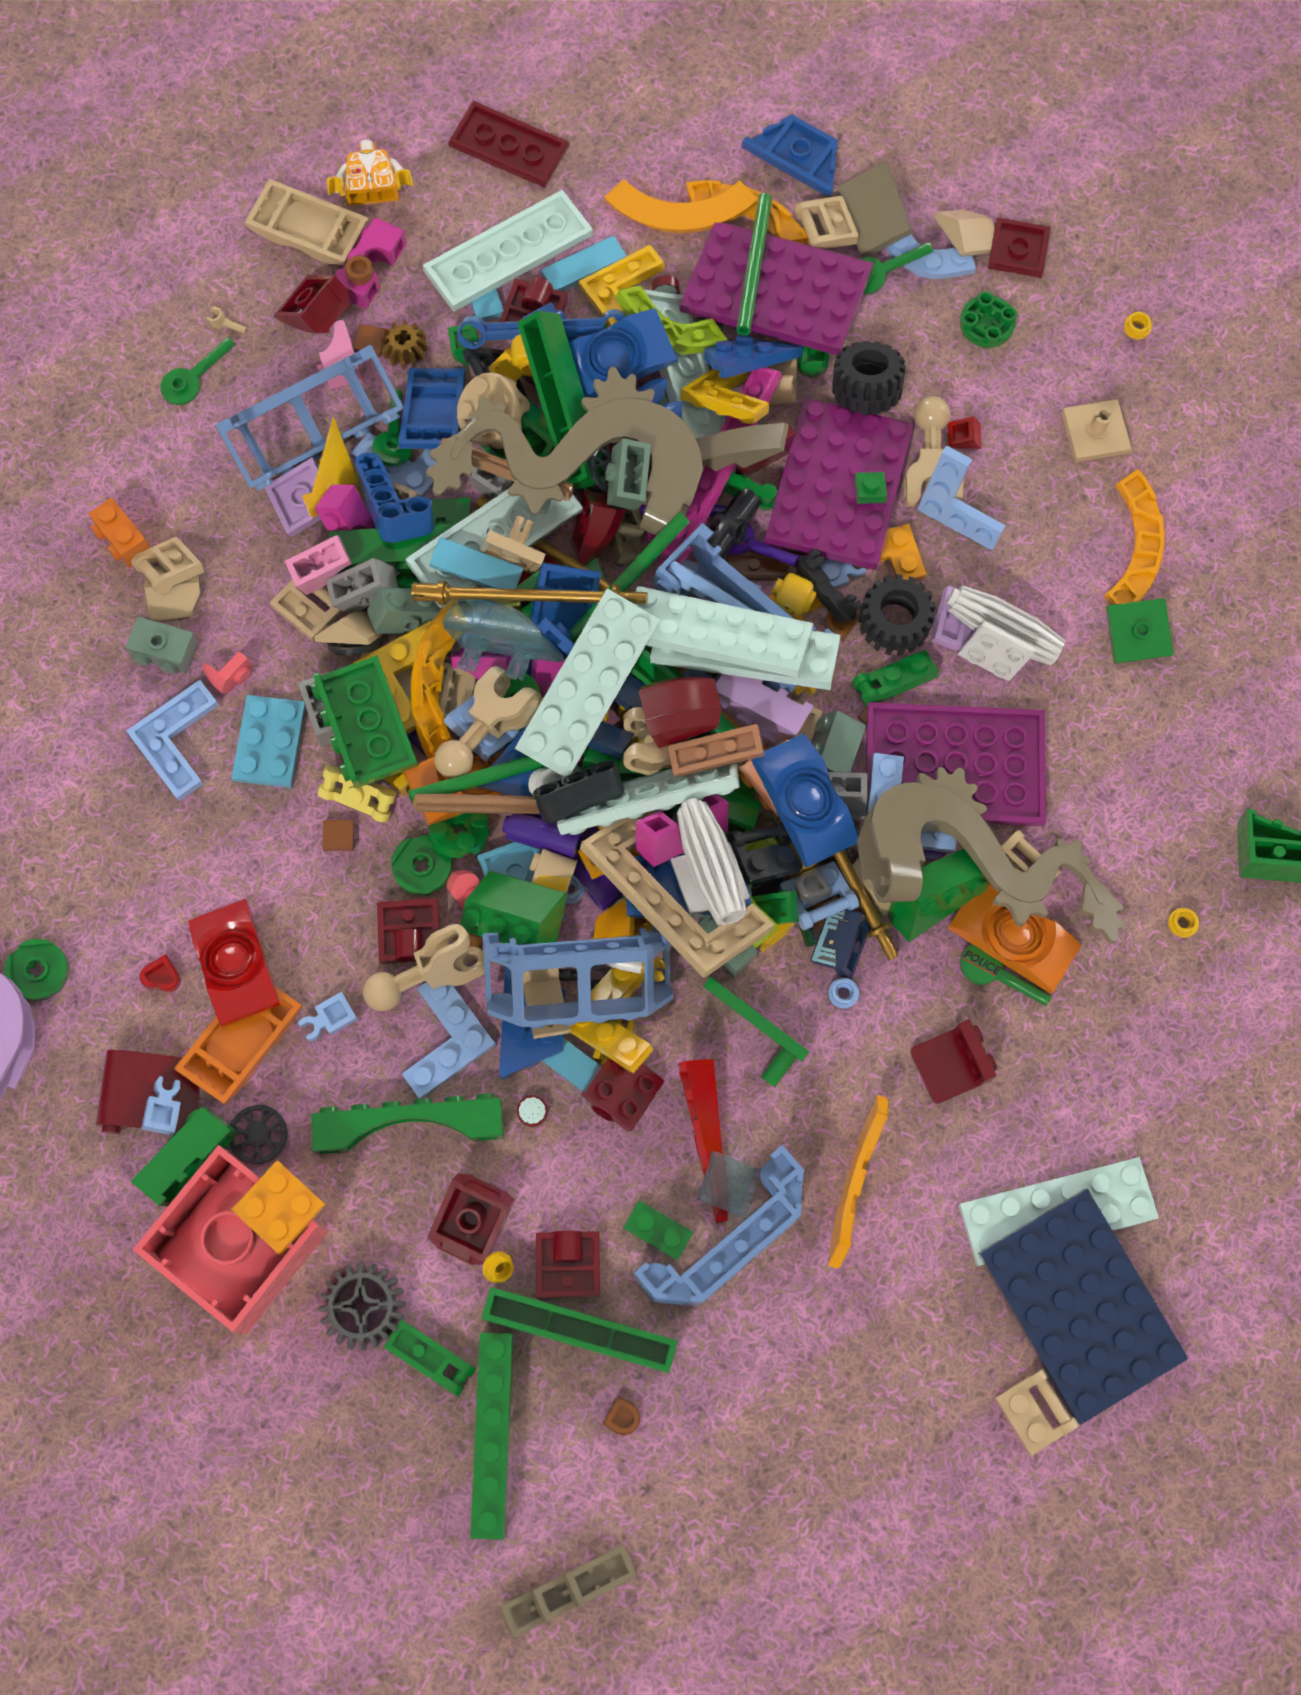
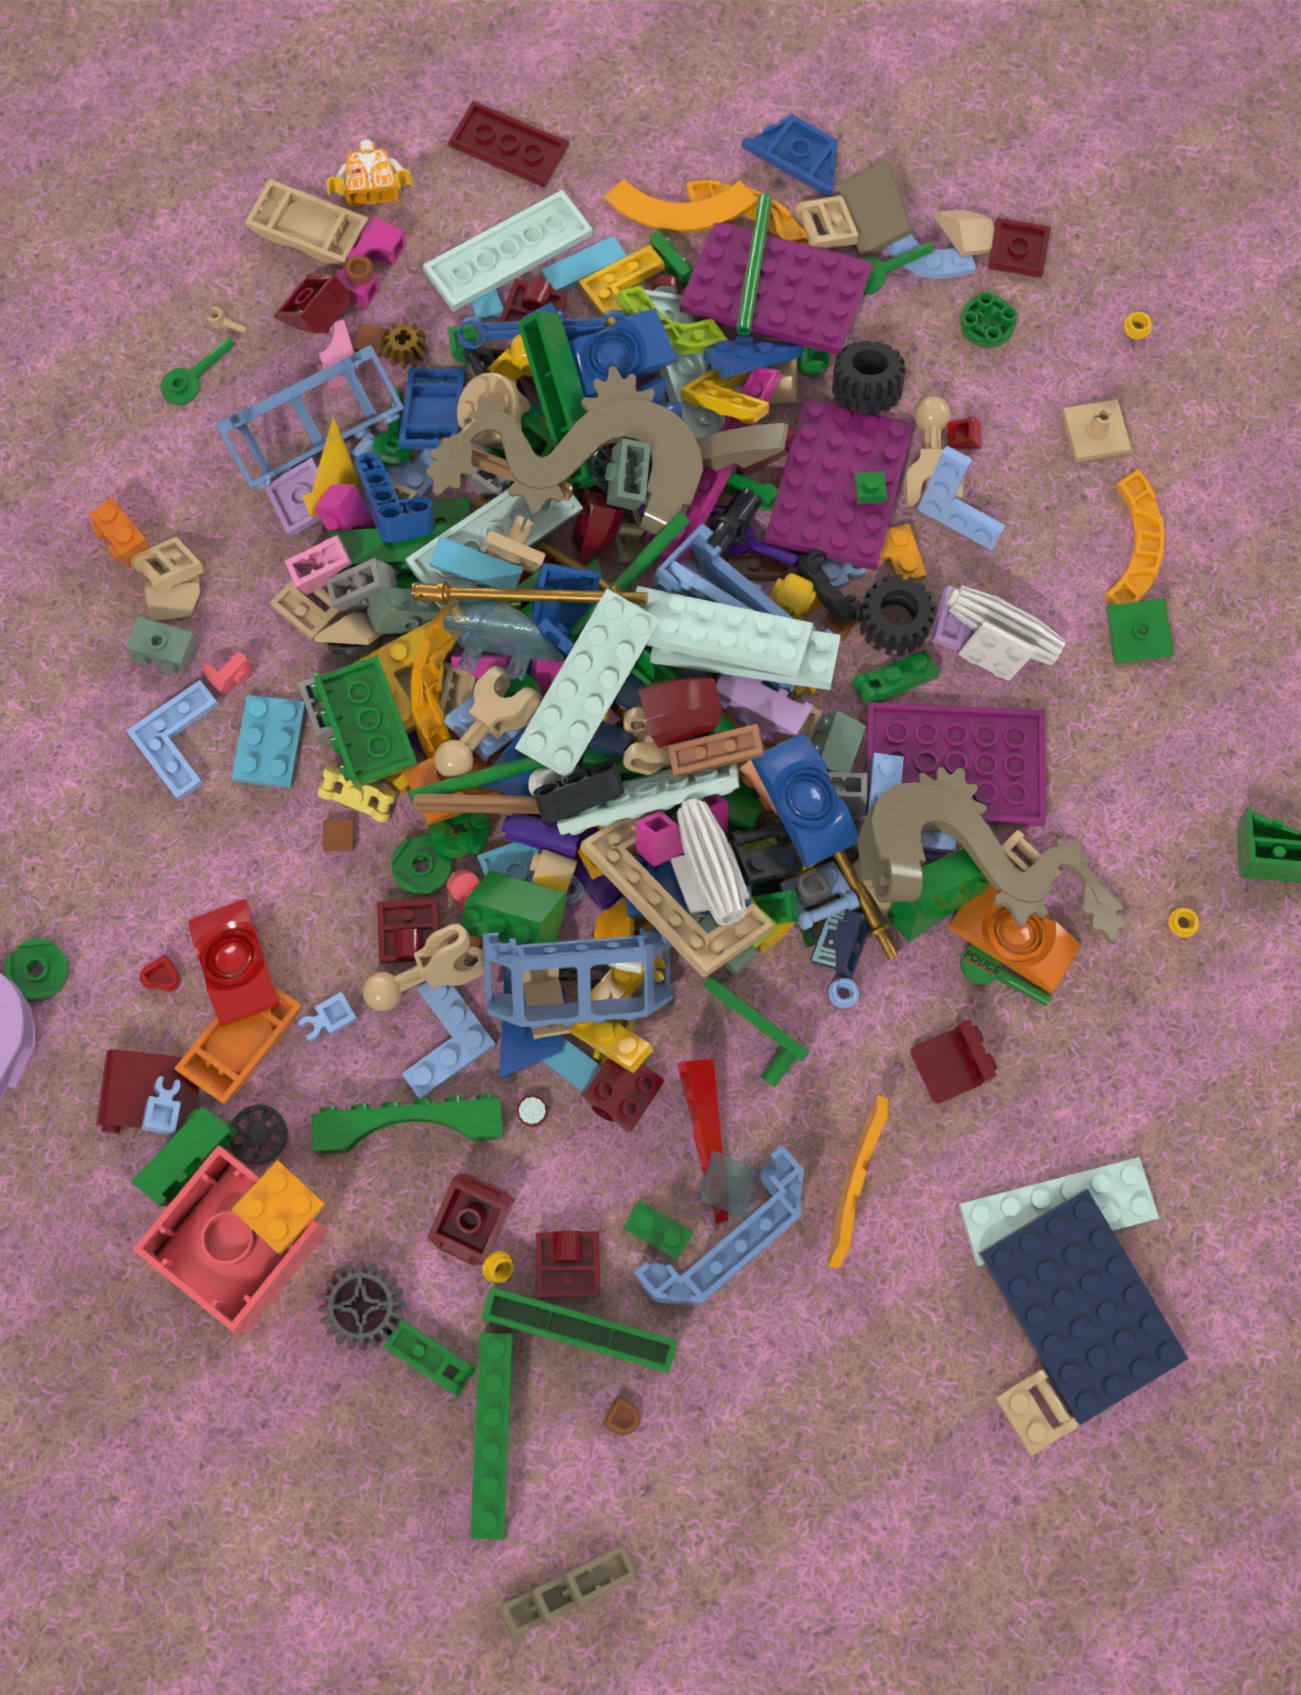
(673, 263): none -> green plate

